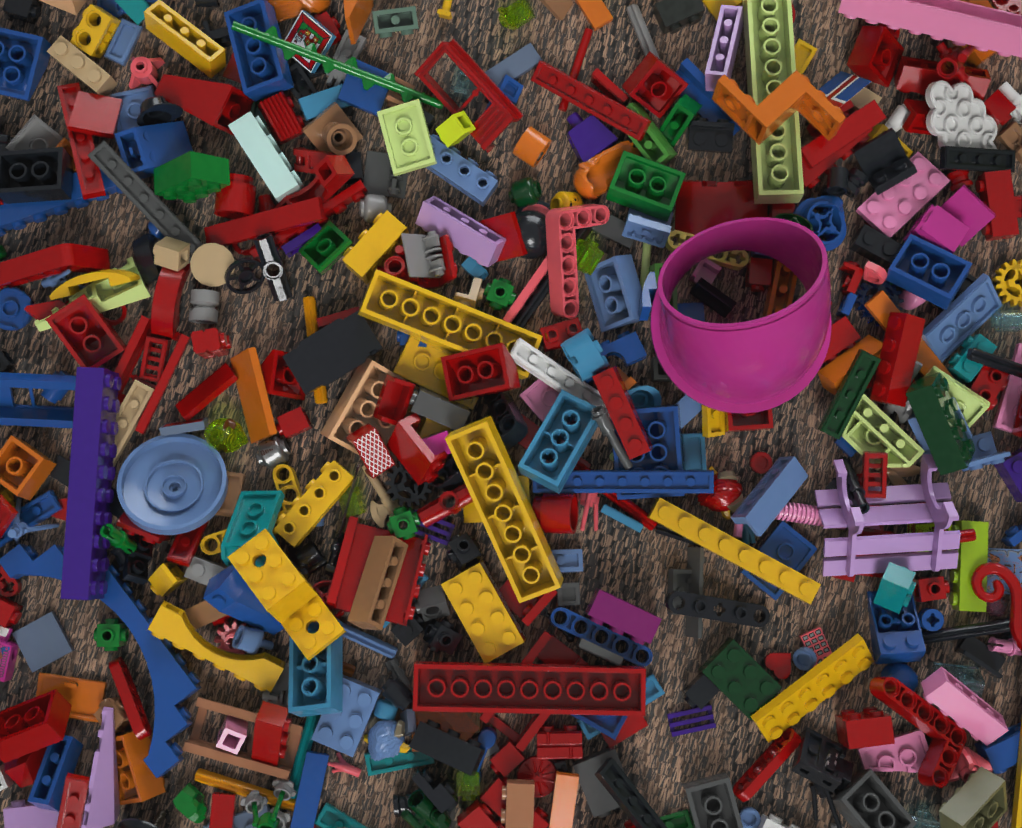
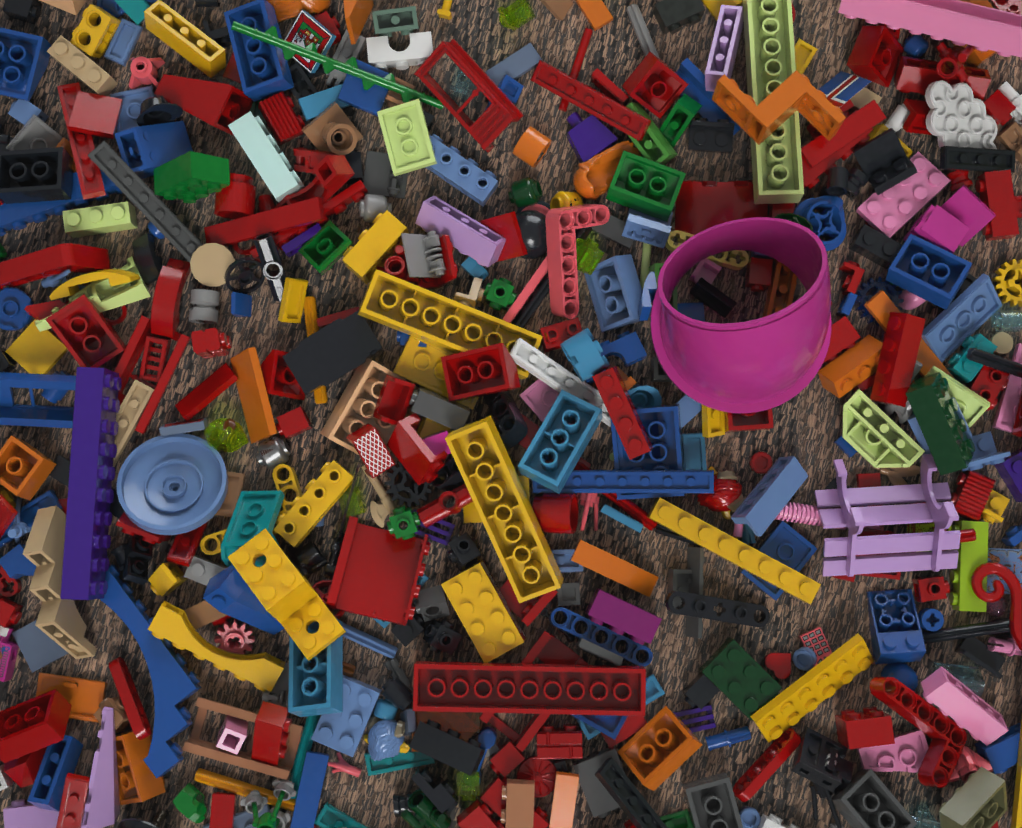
(24, 110): none -> medium blue brick
(37, 350): none -> yellow tile
(57, 616): none -> tan arch
(99, 219): none -> yellowish green brick
(118, 538): green pin -> none
(118, 631): green brick -> none
(171, 253): tan brick -> none
(241, 304): none -> blue slope
(250, 640): medium blue piece -> none
(293, 300): none -> yellow tile
(378, 582): medium nougat brick -> none
(383, 56): none -> white arch
(455, 129): neon yellow brick -> none
(607, 428): dark grey pin -> none
(614, 568): none -> orange slope
(659, 748): none -> orange slope
(728, 737): none -> blue axle
(849, 394): dark green tile -> none
(854, 490): black pin -> none
(874, 273): coral tile -> none
(883, 474): red slope -> none
(895, 588): teal brick -> none
(915, 46): none -> blue piece
(971, 494): none -> red brick
(994, 508): none -> yellow bracket
(1003, 342): none -> tan tile

